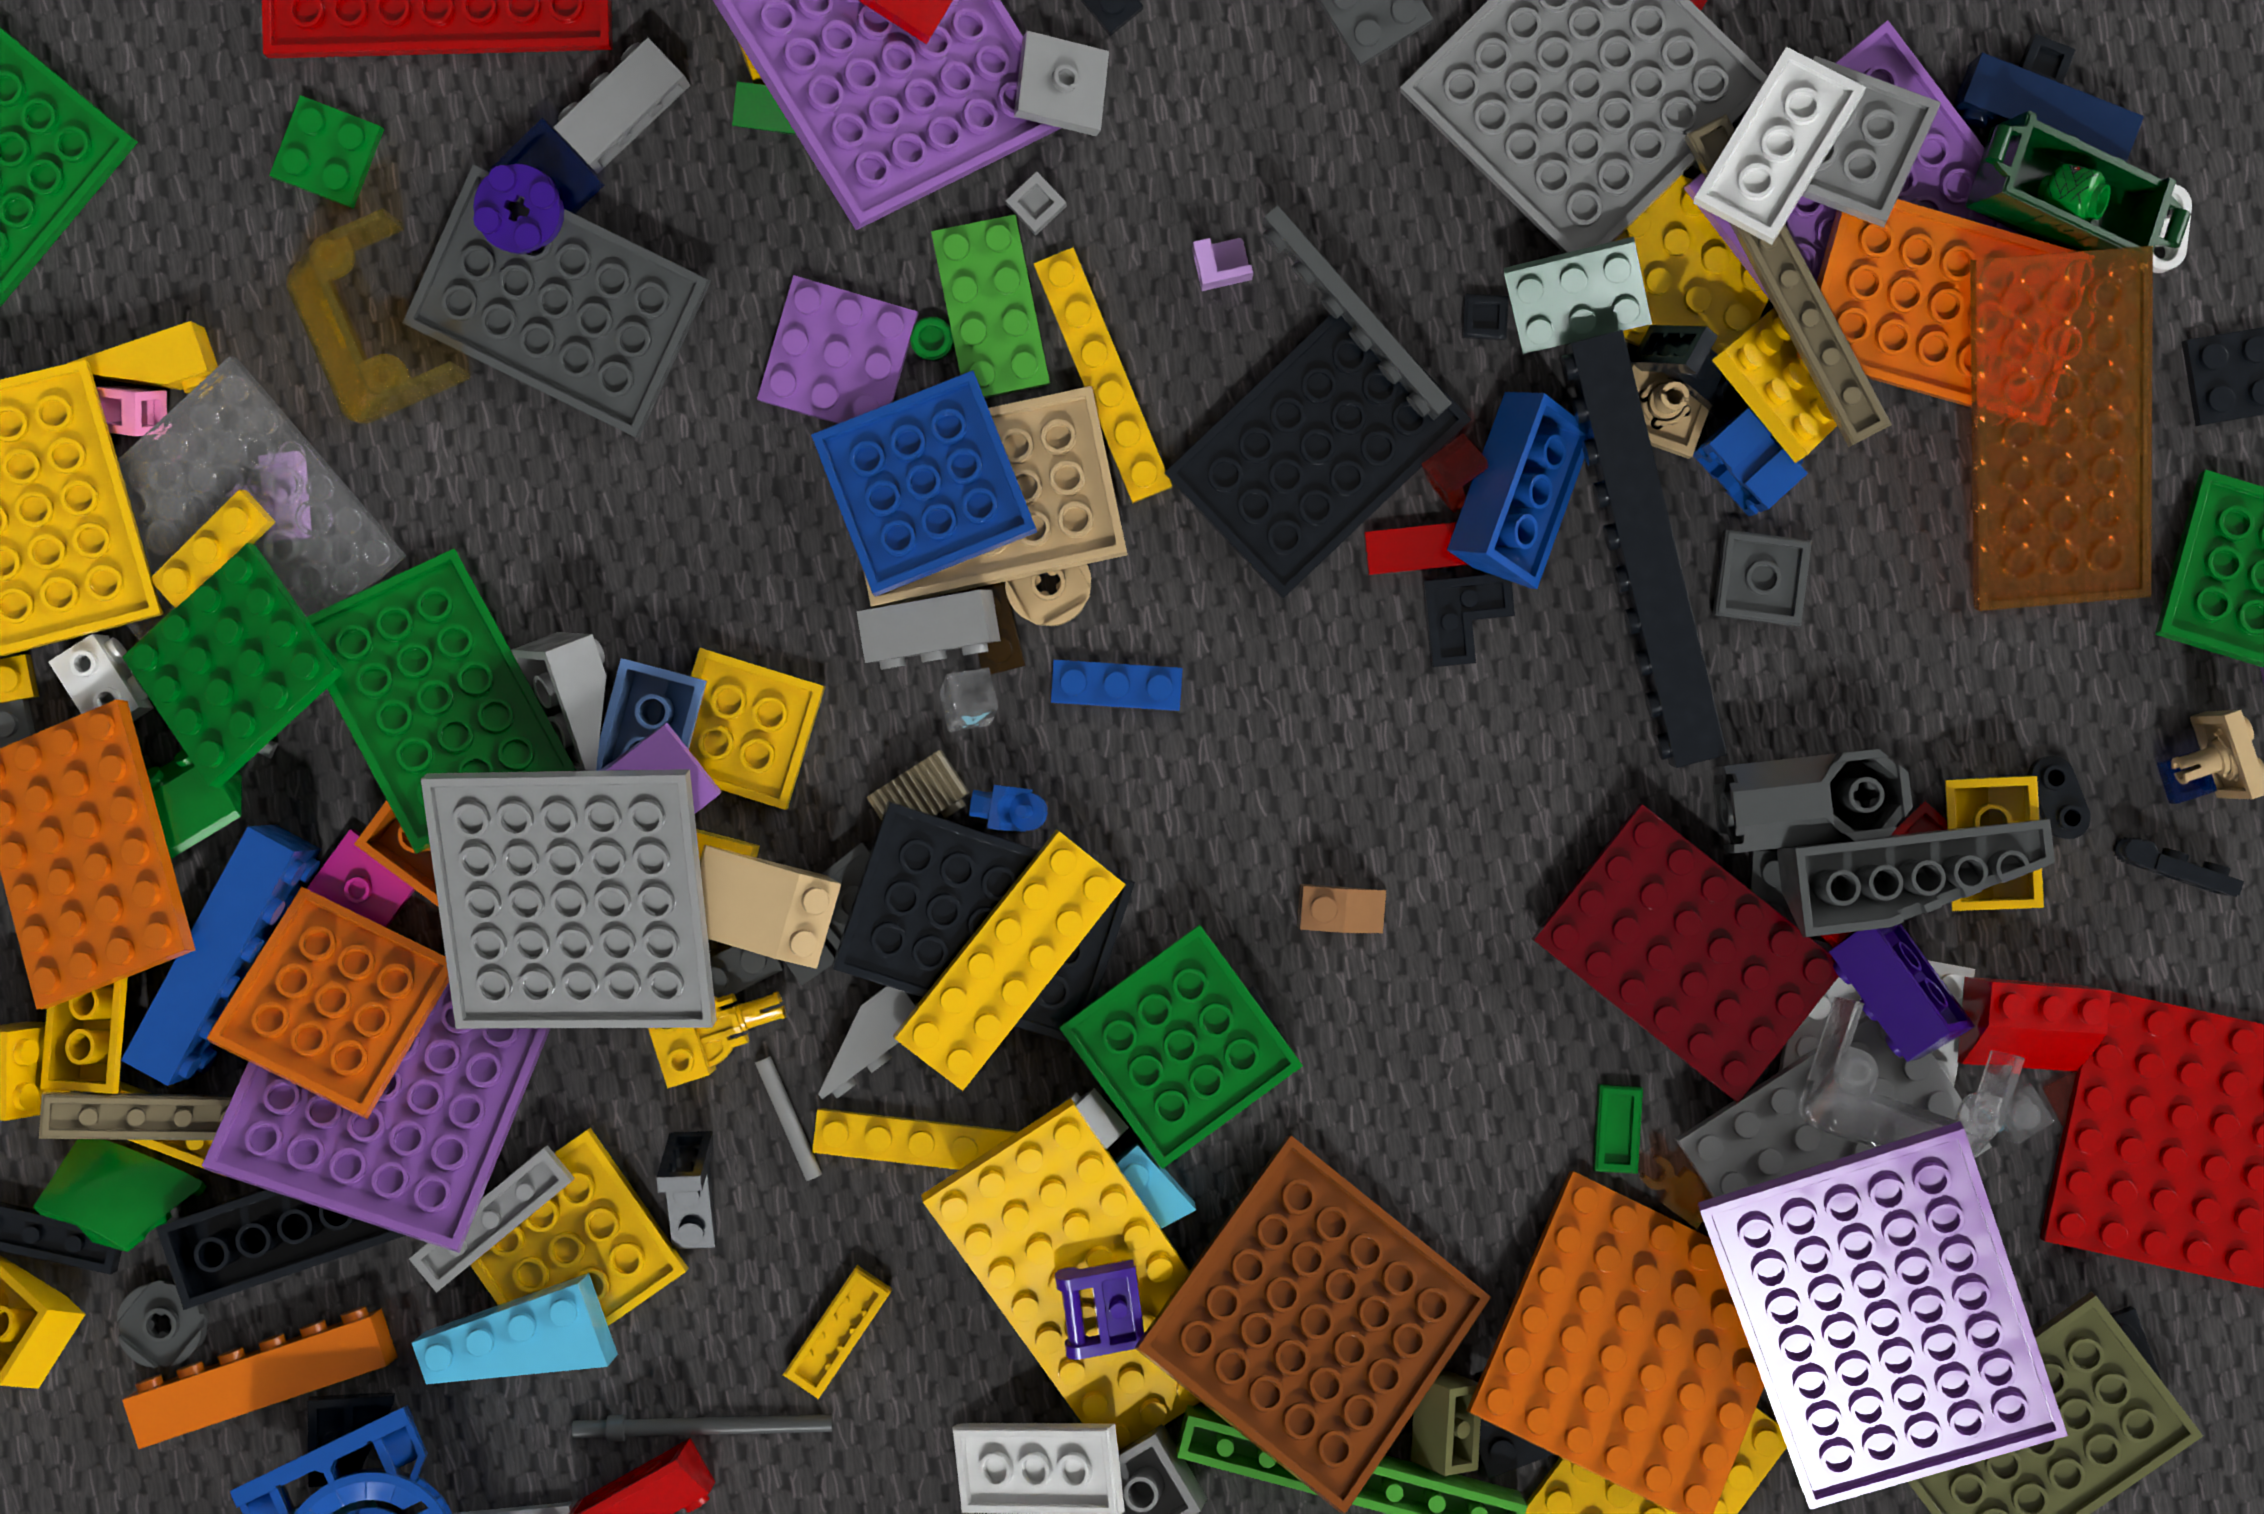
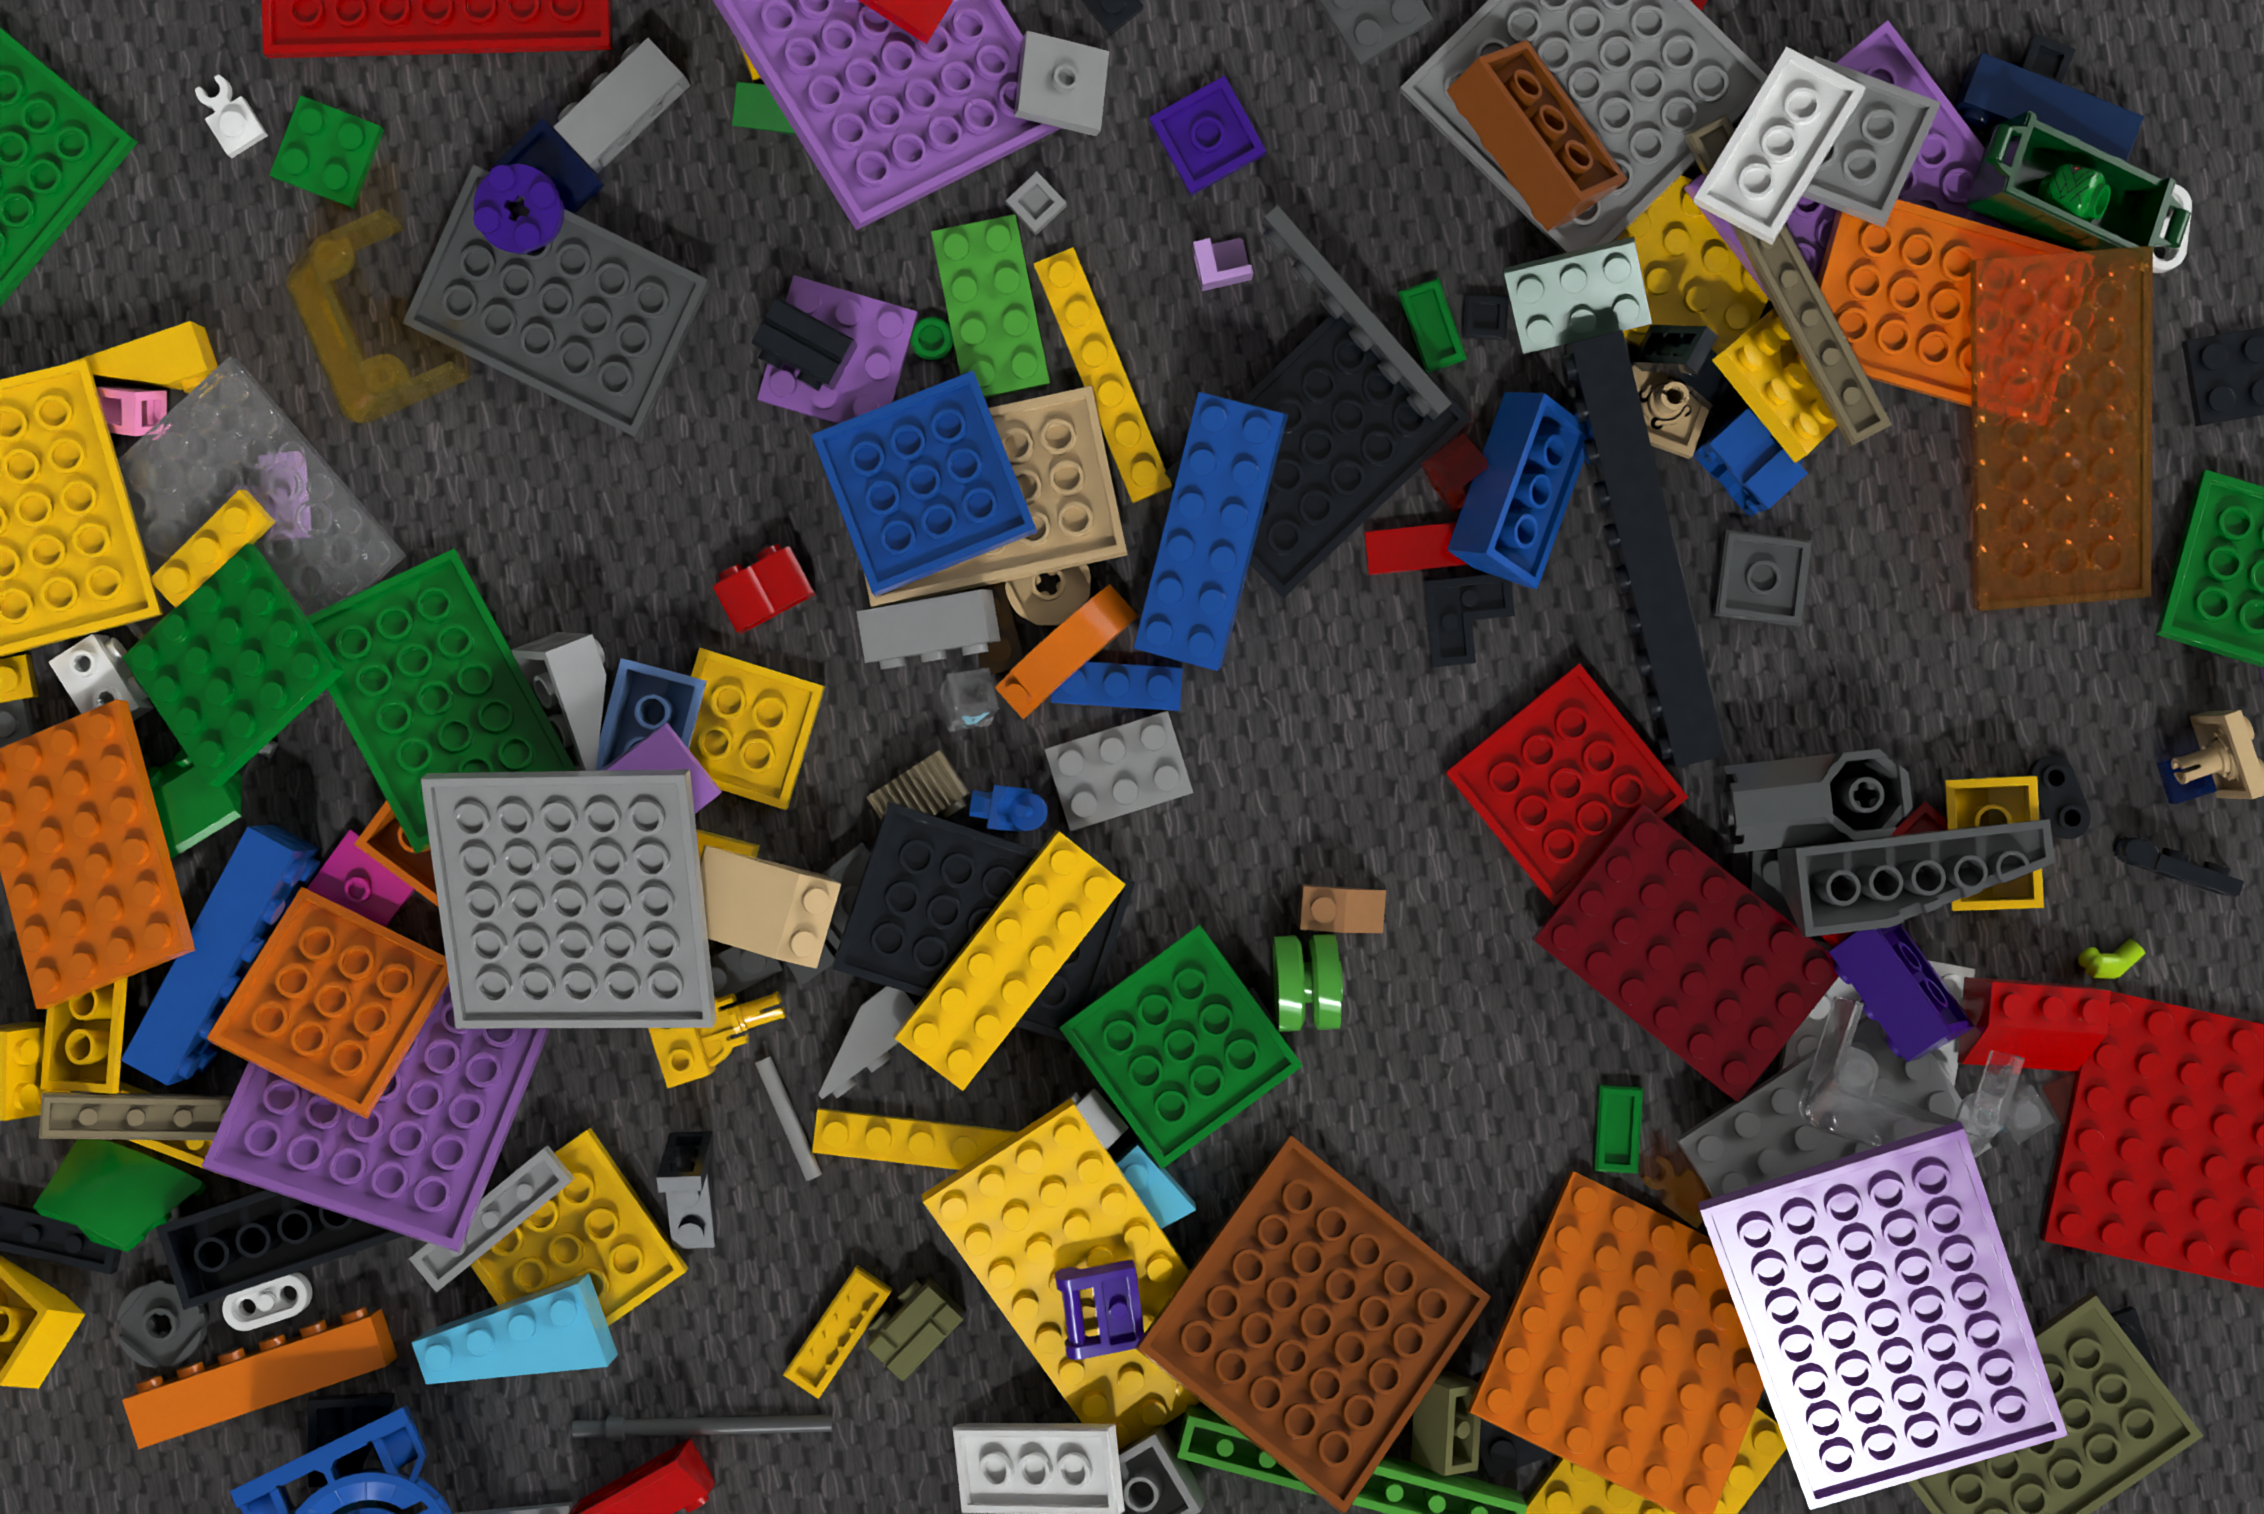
(232, 121): none -> white plate
(269, 1302): none -> white plate
(764, 588): none -> red brick
(803, 344): none -> black brick
(914, 1327): none -> olive brick
(1066, 650): none -> orange arch
(1118, 771): none -> light grey plate
(1207, 135): none -> dark purple plate
(1210, 531): none -> blue brick
(1311, 982): none -> bright green wheel
(1431, 326): none -> green tile
(1535, 134): none -> dark orange slope
(1562, 781): none -> red plate
(2110, 965): none -> lime arm

